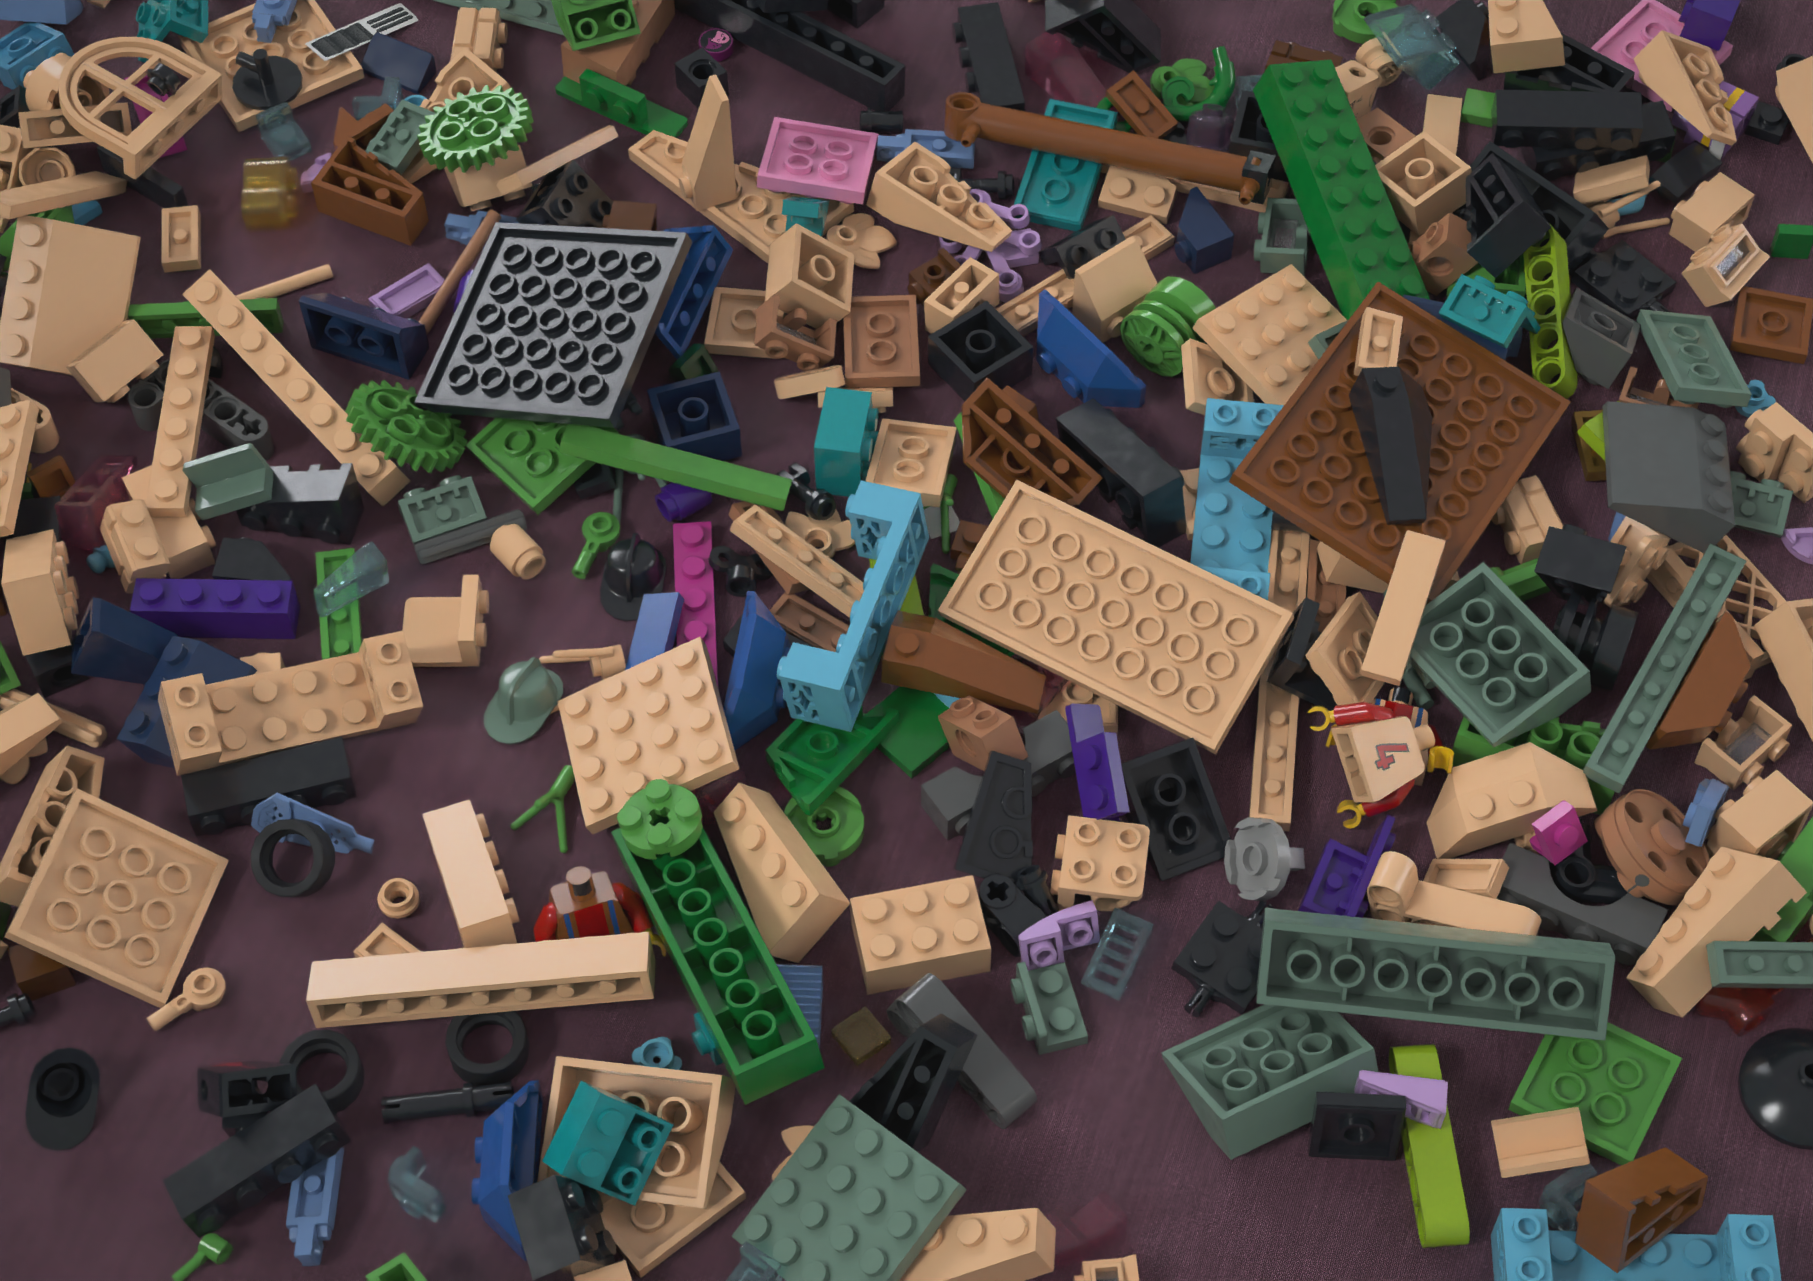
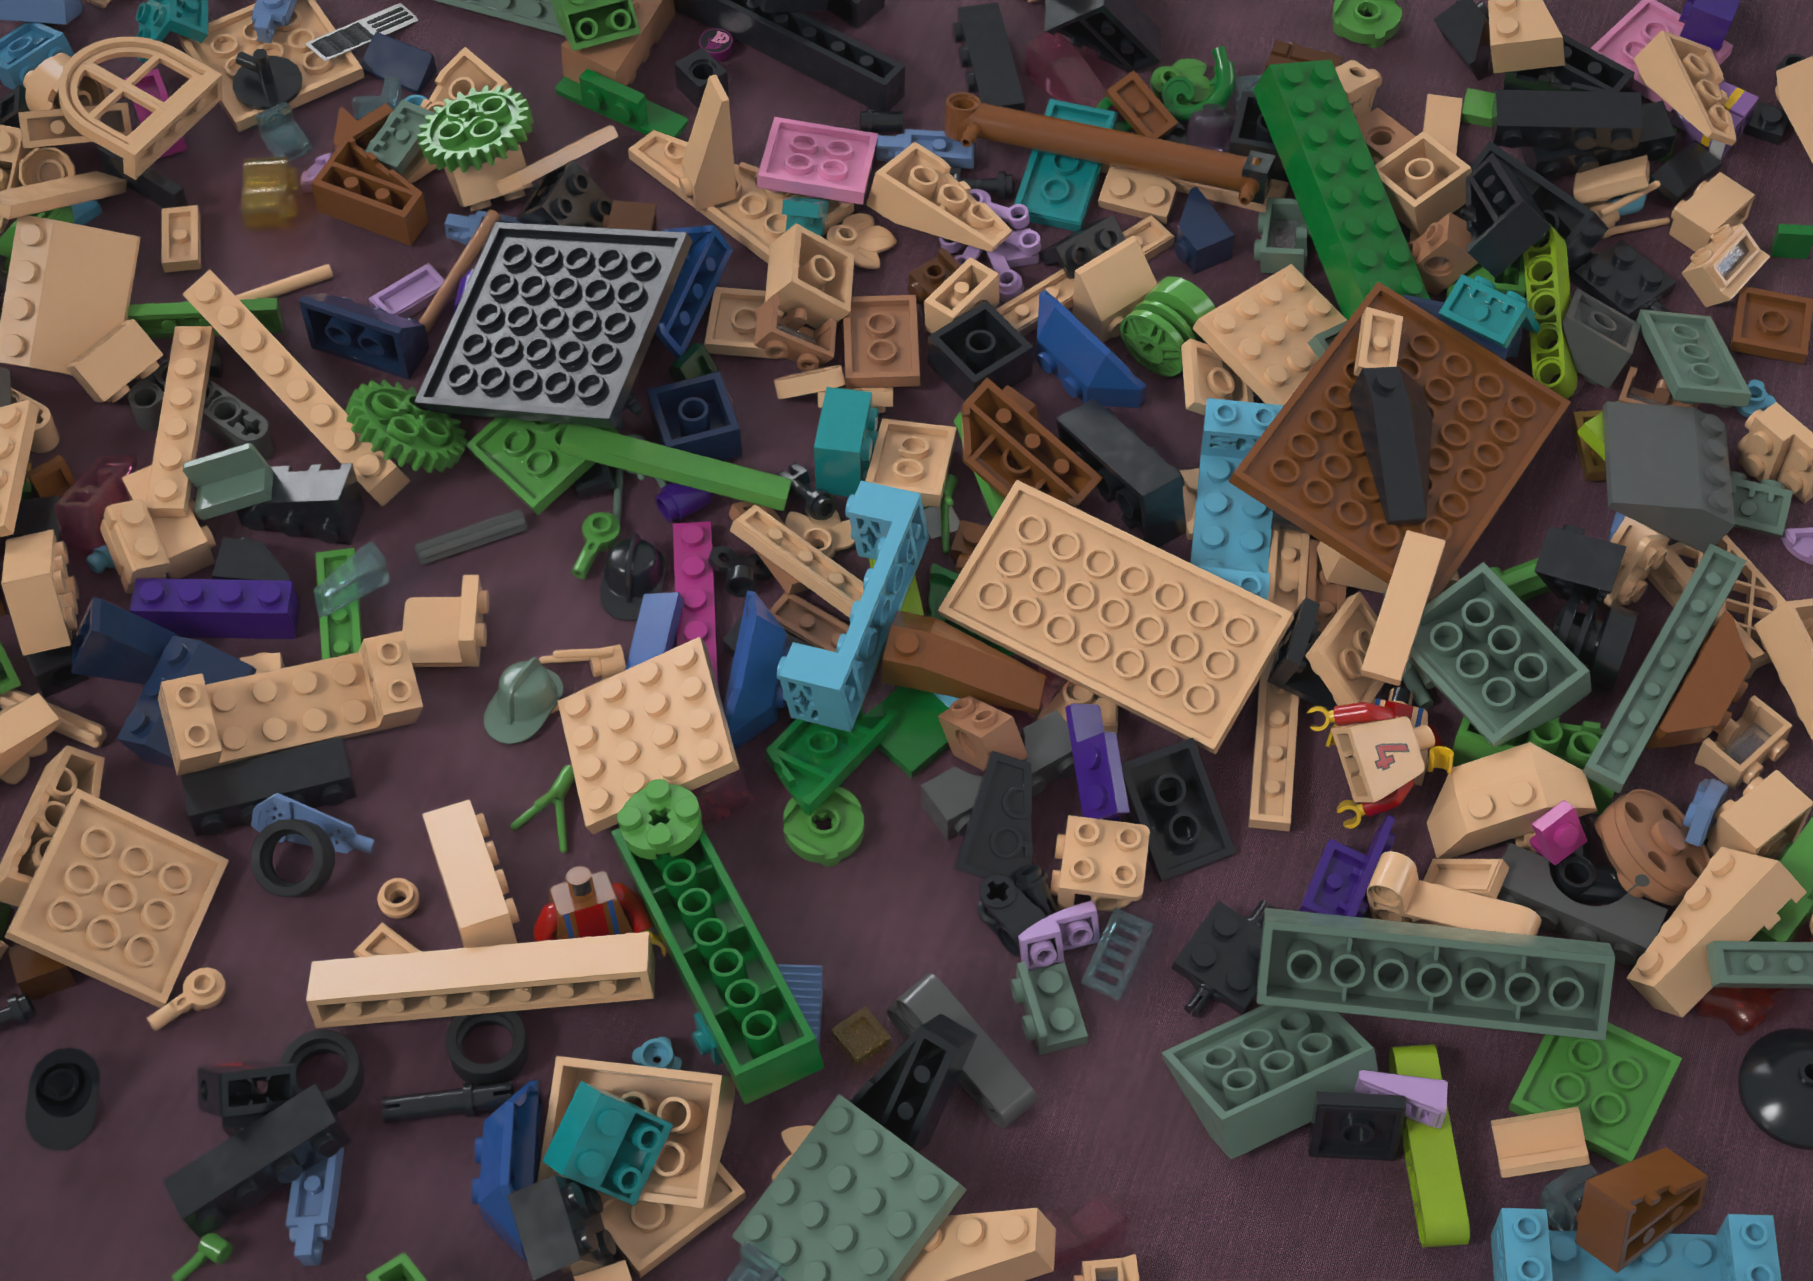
(162, 80): black plate -> none
(414, 1194): clear light blue bracket -> none
(441, 508): sand green bracket -> none
(481, 34): light nougat brick -> none
(517, 551): light nougat brick -> none
(779, 873): light nougat wedge -> none
(920, 932): light nougat brick -> none
(1260, 859): light grey tile -> none
(1374, 56): light nougat wheel -> none
(1415, 43): clear light blue slope -> none
(1526, 519): light nougat brick -> none

